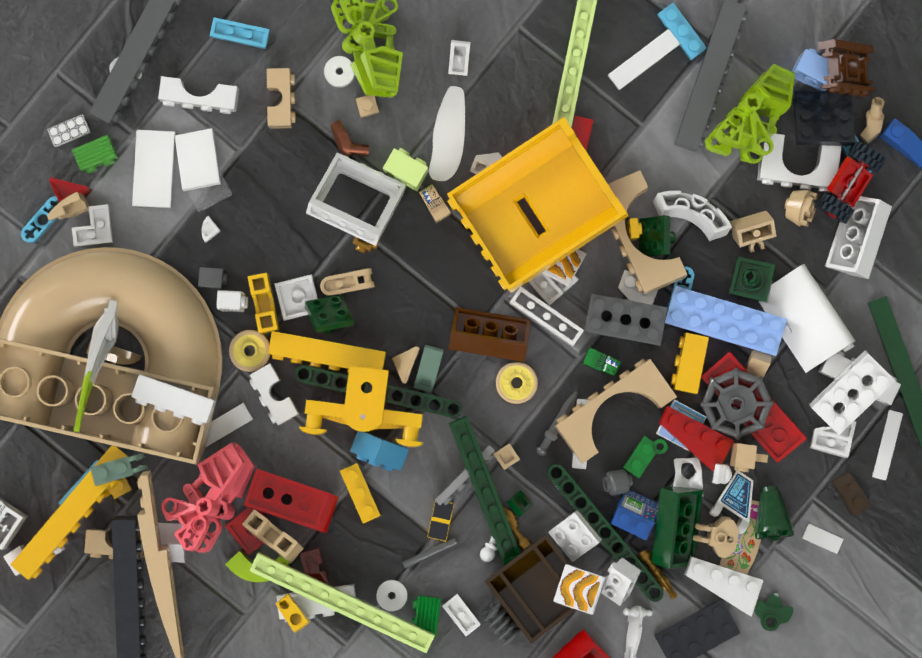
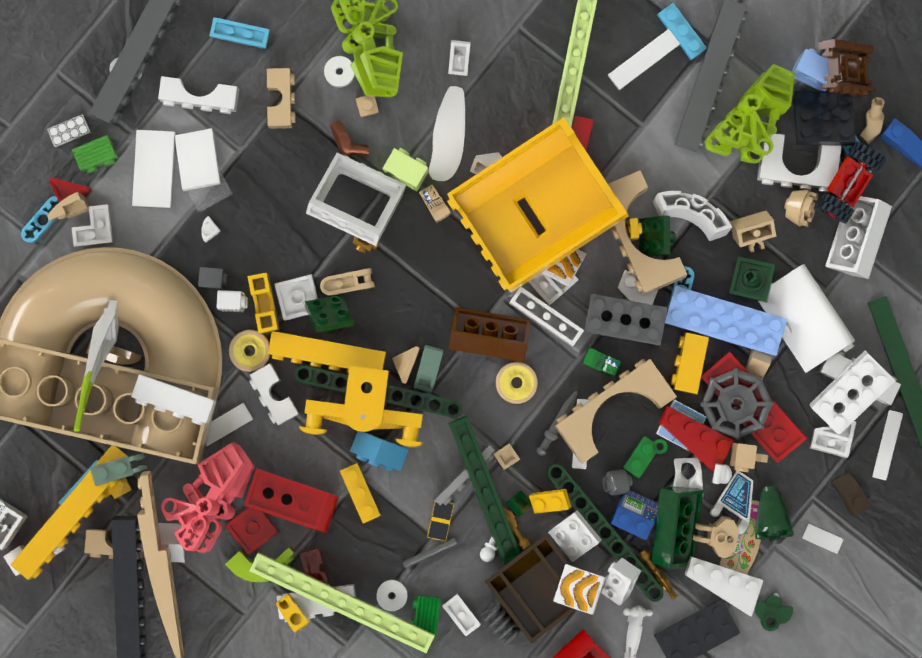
(272, 536): tan arch -> none
(550, 501): none -> yellow plate

